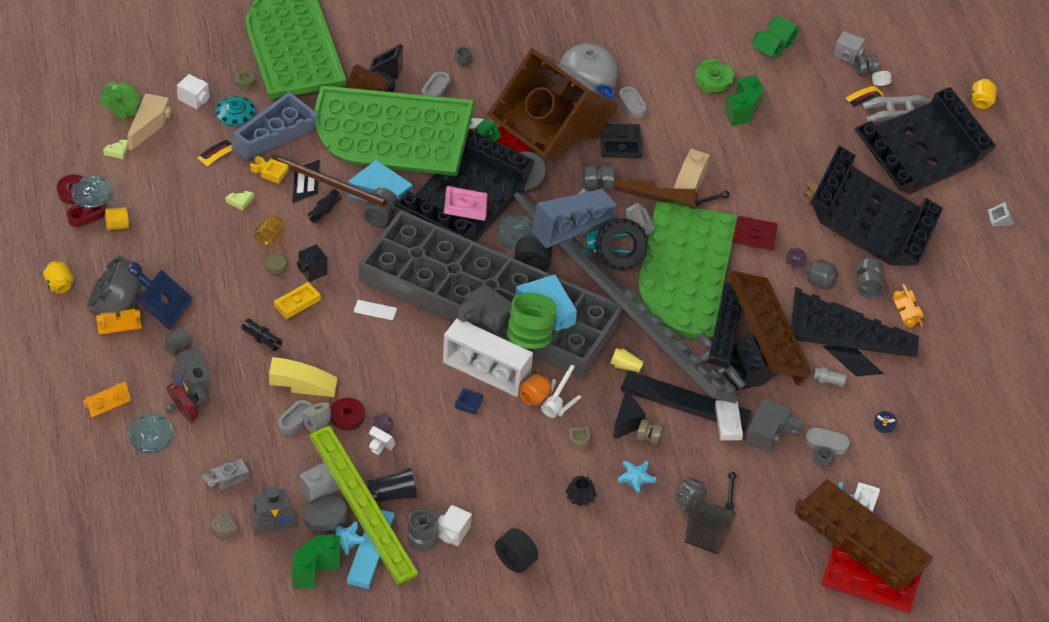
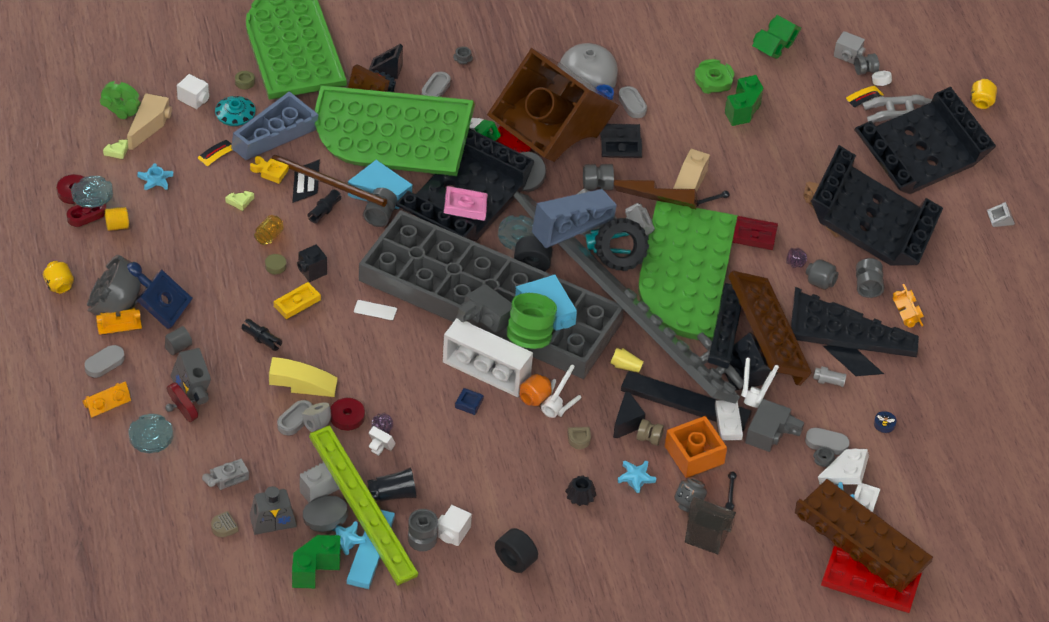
(104, 361): none -> light grey tile
(155, 176): none -> medium azure animal
(695, 446): none -> orange brick
(755, 395): none -> white plant
(847, 467): none -> white wing

